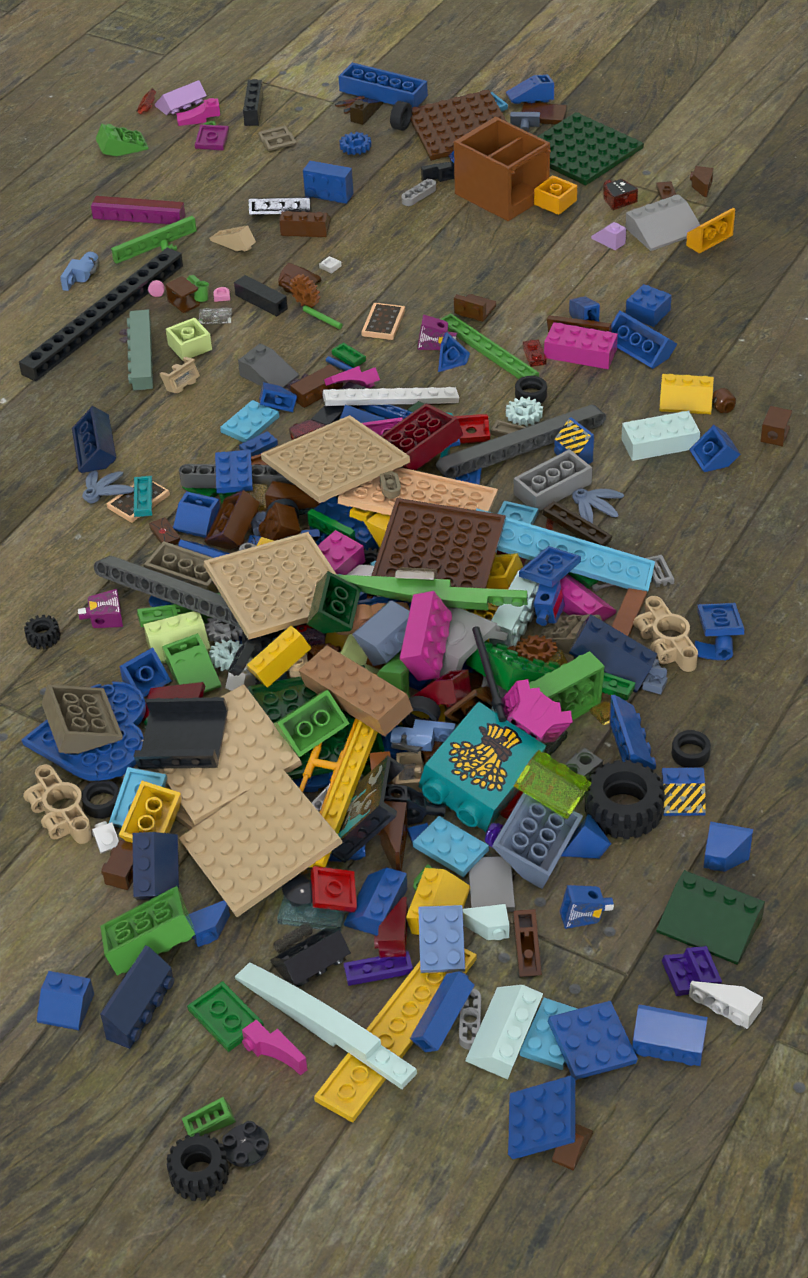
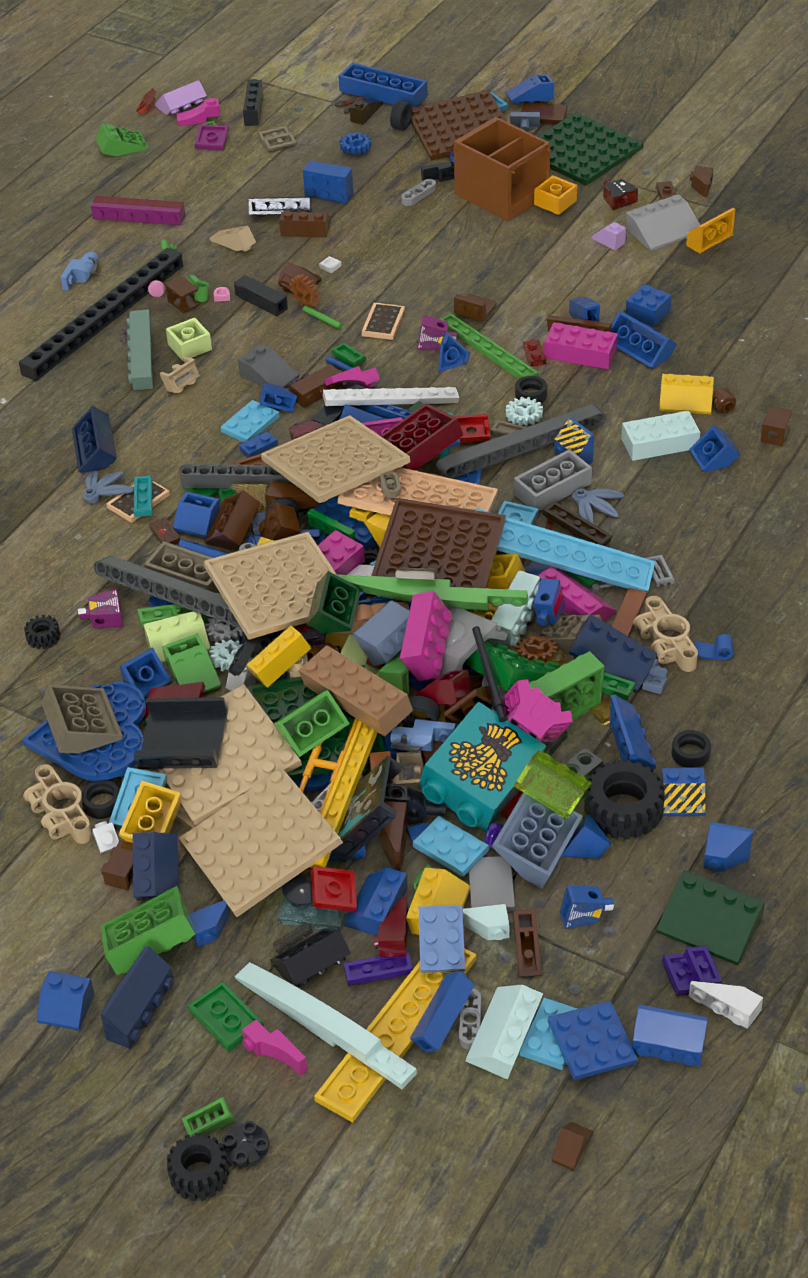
(152, 240): bright green plate -> none
(216, 315): clear plate -> none
(233, 471): blue plate -> none
(542, 1117): blue plate -> none
(550, 566): blue tile -> none
(720, 619): blue tile -> none

